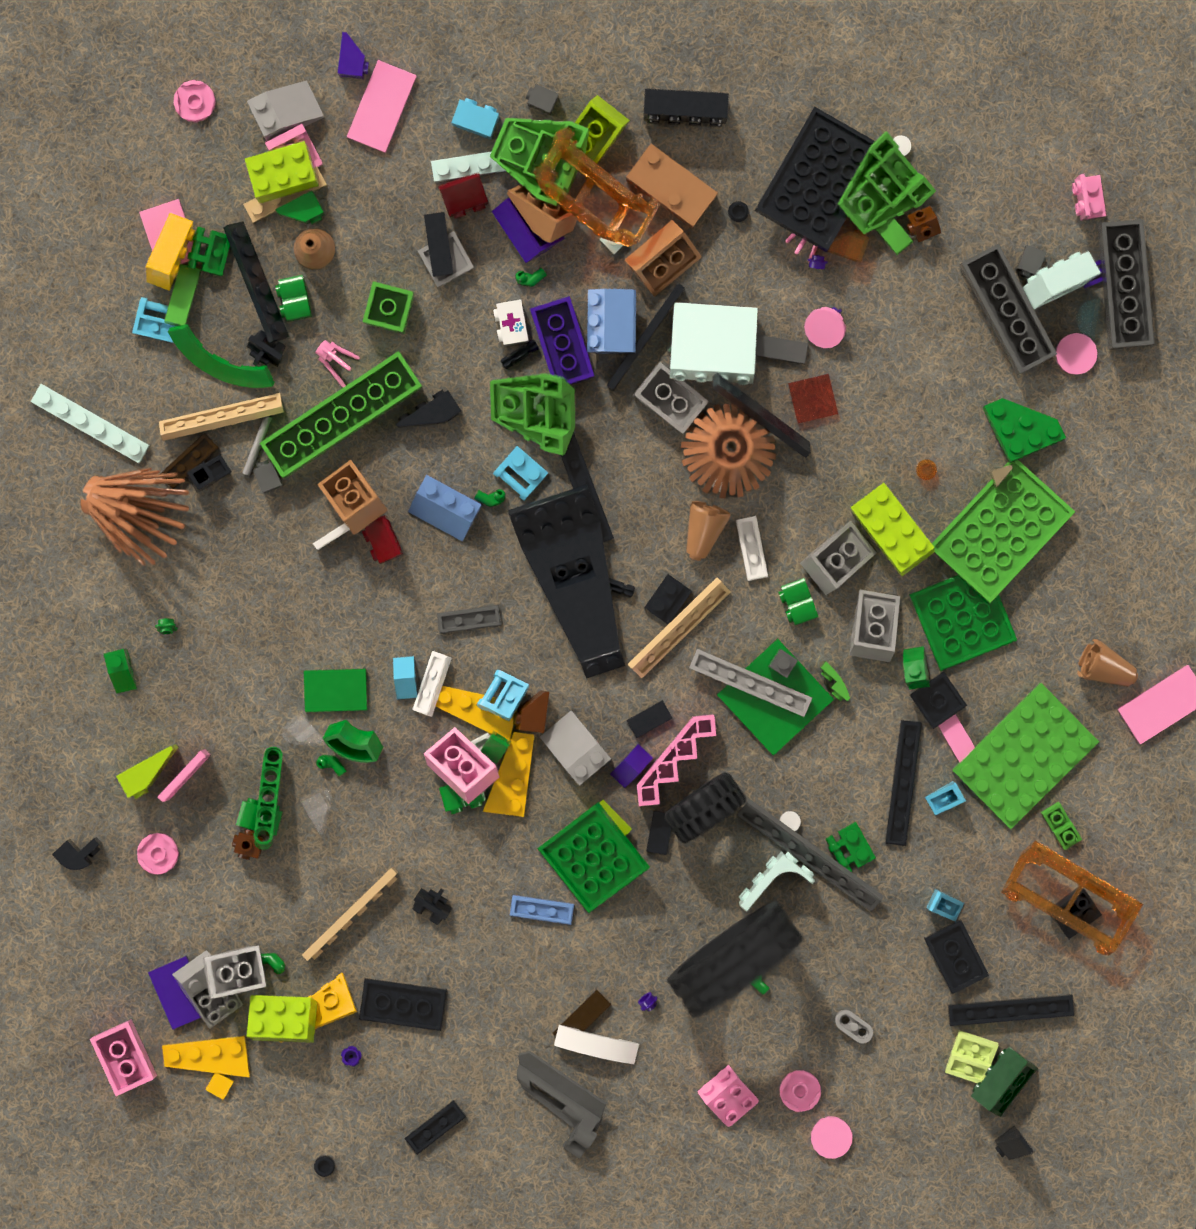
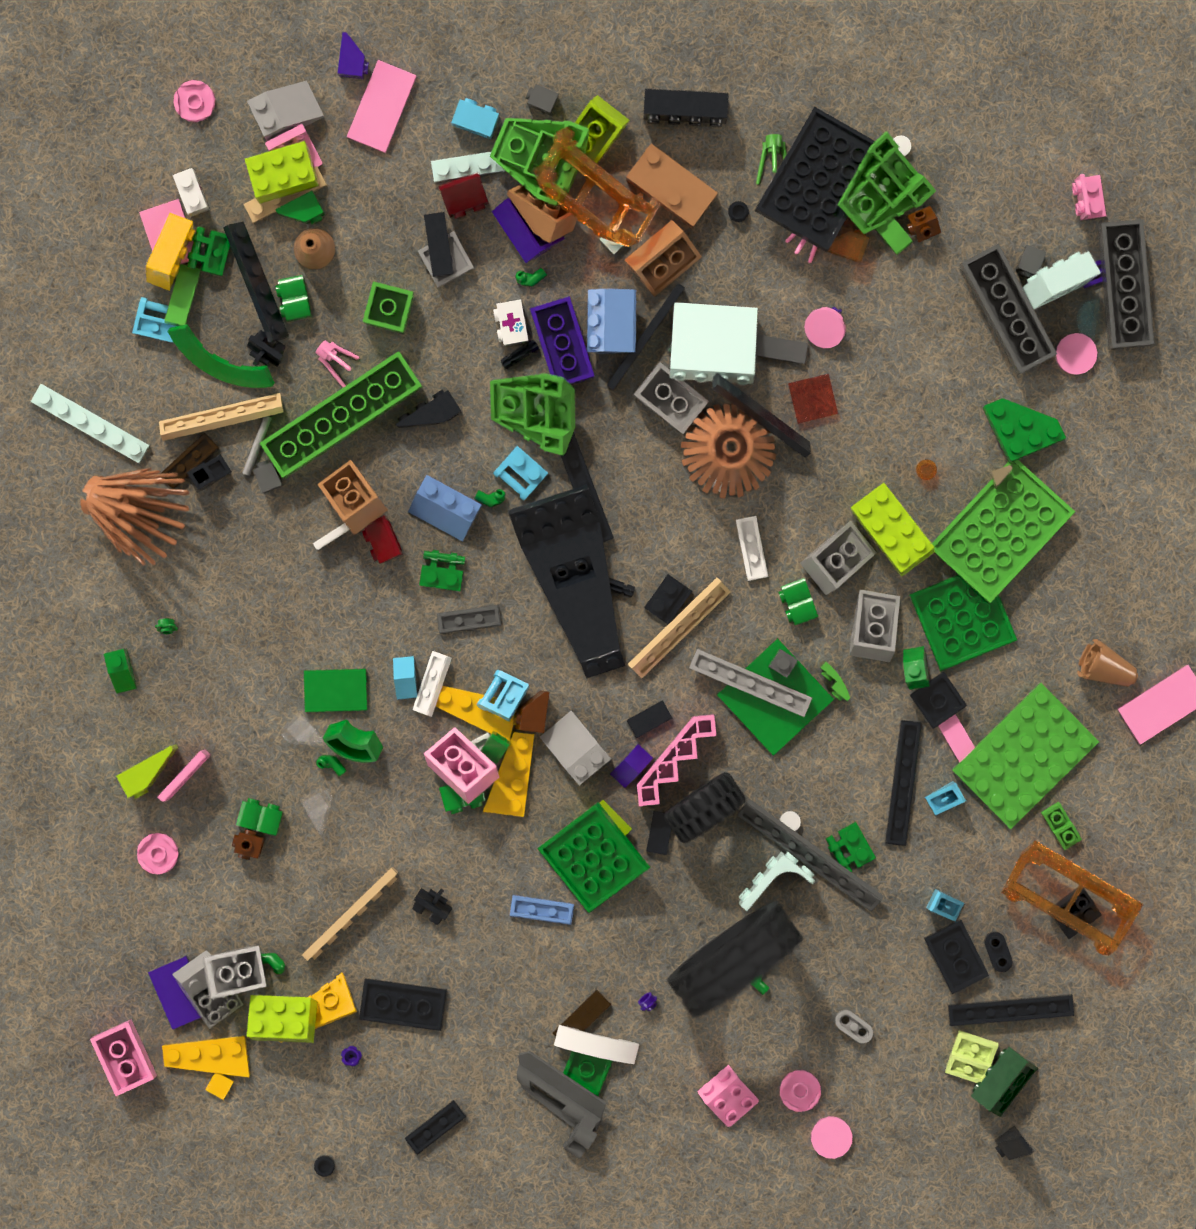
(75, 859): black brick -> none
(191, 192): none -> white brick
(265, 807): green beam -> none
(442, 577): none -> green plate
(587, 1071): none -> green tile
(704, 528): medium nougat cone -> none
(773, 145): none -> bright green plant
(817, 262): dark purple plate -> none
(997, 952): none -> black plate

